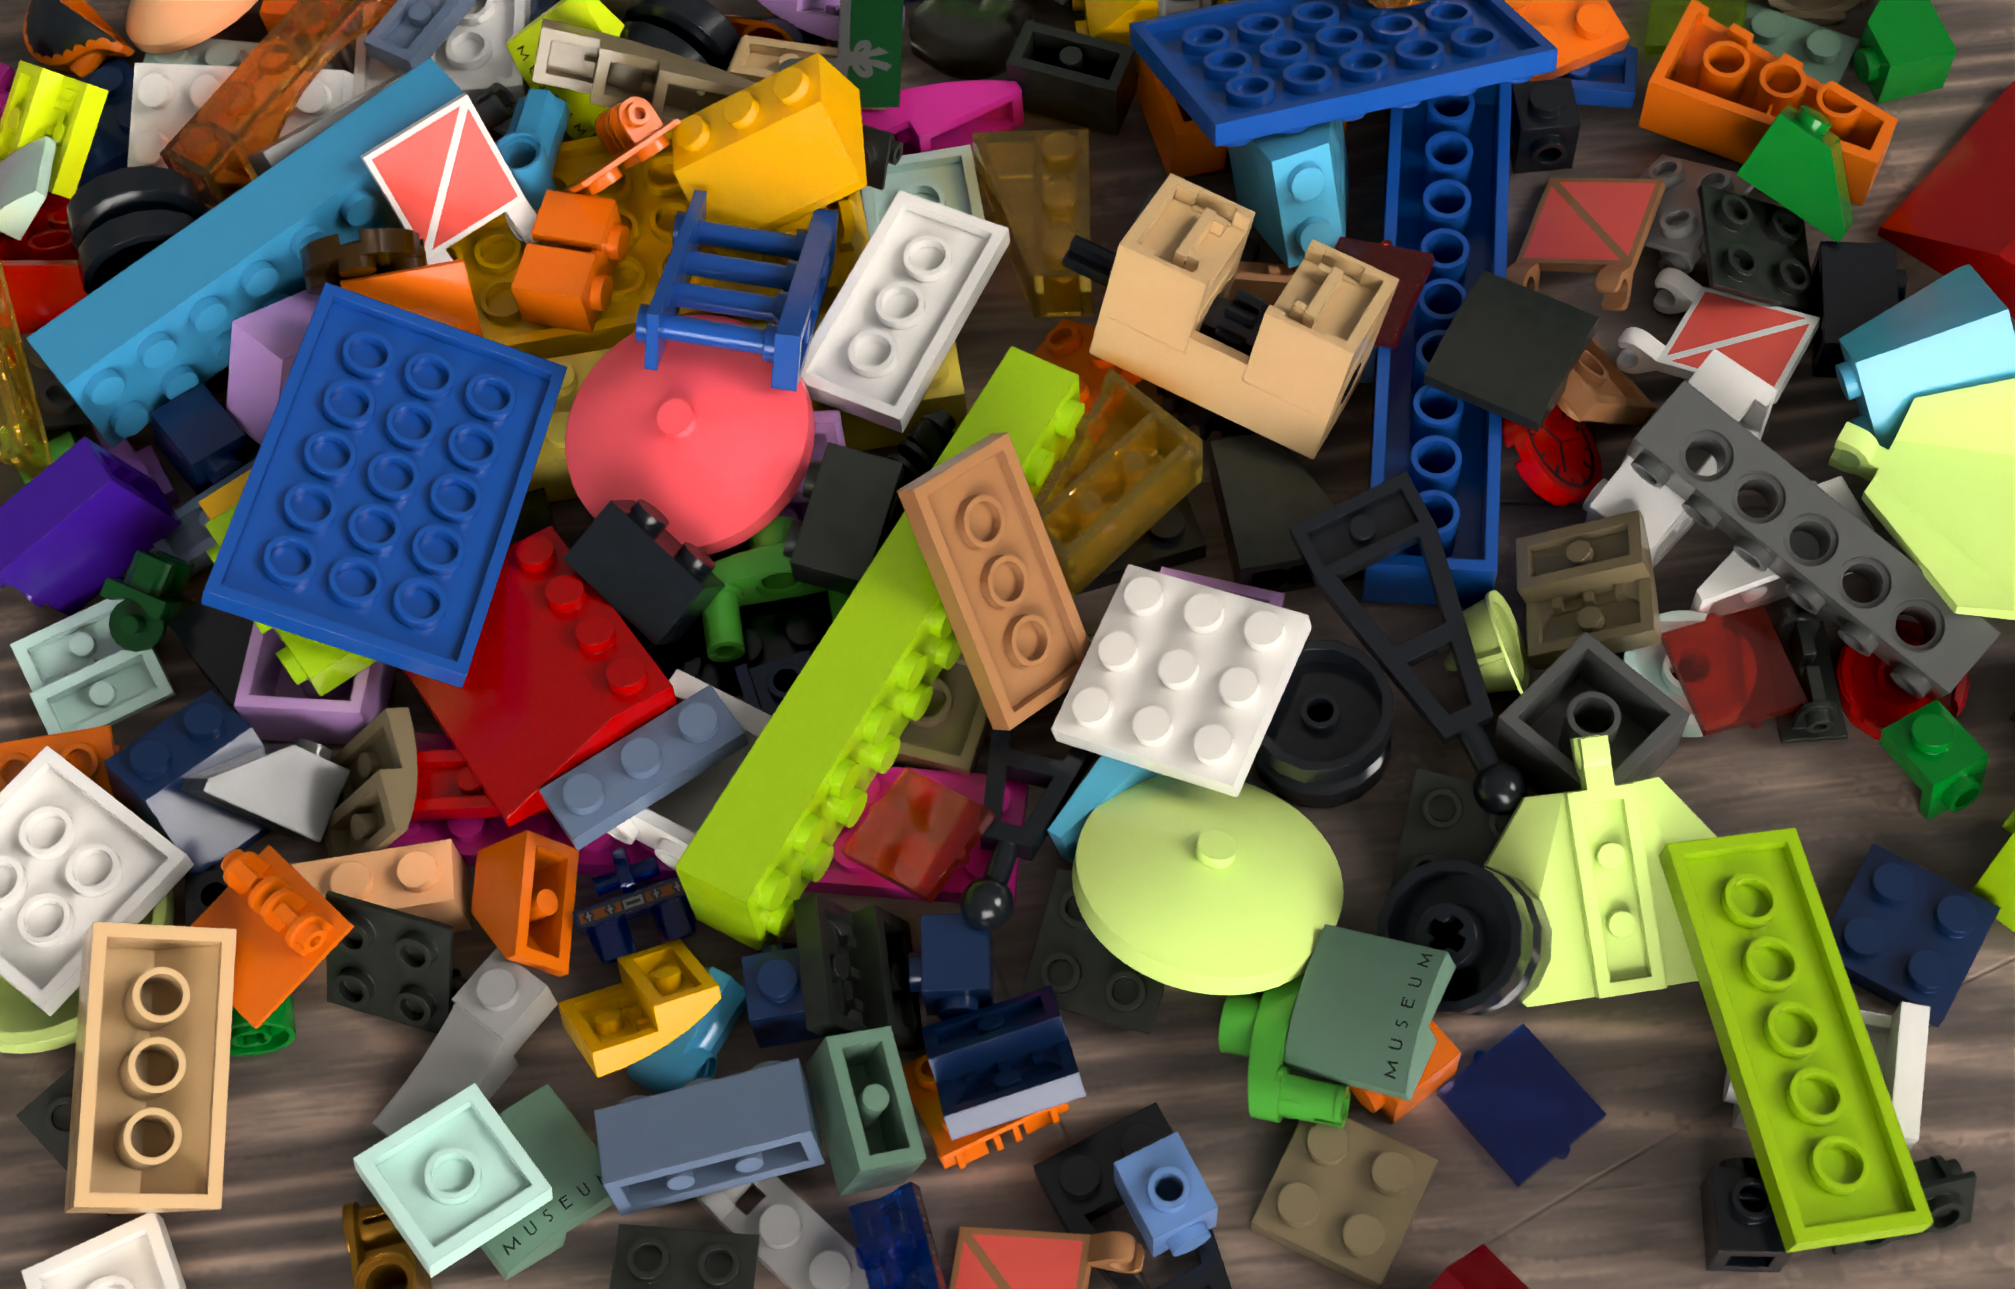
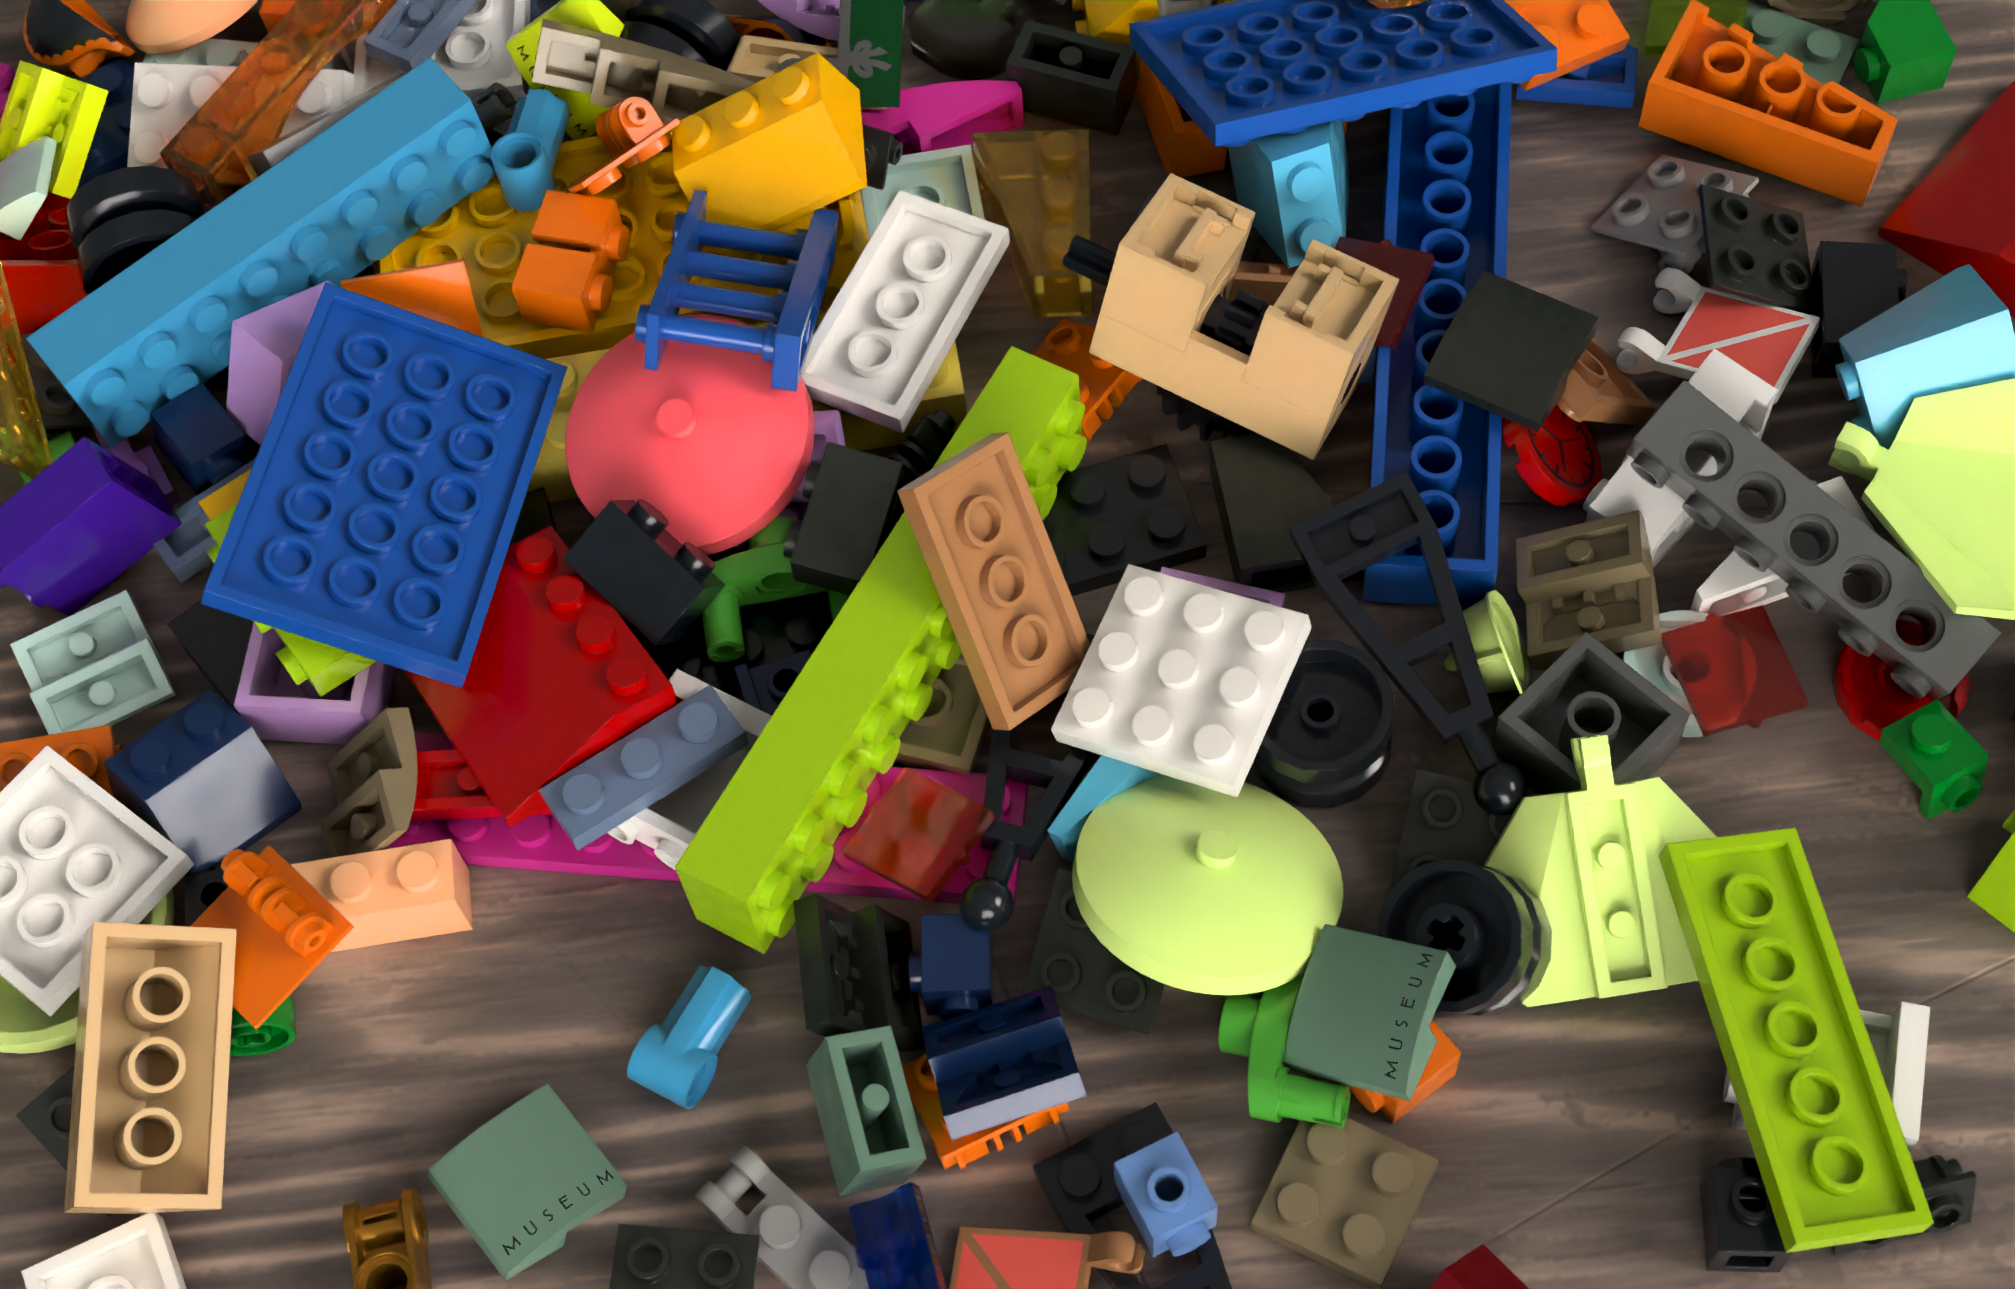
(151, 598): dark green hips -> none
(277, 787): slope -> none
(375, 253): dark brown plate -> none
(393, 965): pearl dark grey hinge -> none
(448, 179): coral flag -> none
(453, 1179): light aqua plate -> none
(476, 1043): light grey slope -> none
(527, 899): orange slope -> none
(608, 920): clear blue hips -> none
(657, 1002): yellow slope -> none
(708, 1136): sand blue brick -> none
(775, 995): dark blue brick -> none
(1116, 480): clear yellow wedge -> none
(1521, 1105): clear blue piece -> none
(1543, 126): black brick -> none
(1590, 229): flag -> none
(1803, 170): green slope -> none
(1810, 657): pearl dark grey hinge -> none
(1909, 932): dark blue plate -> none

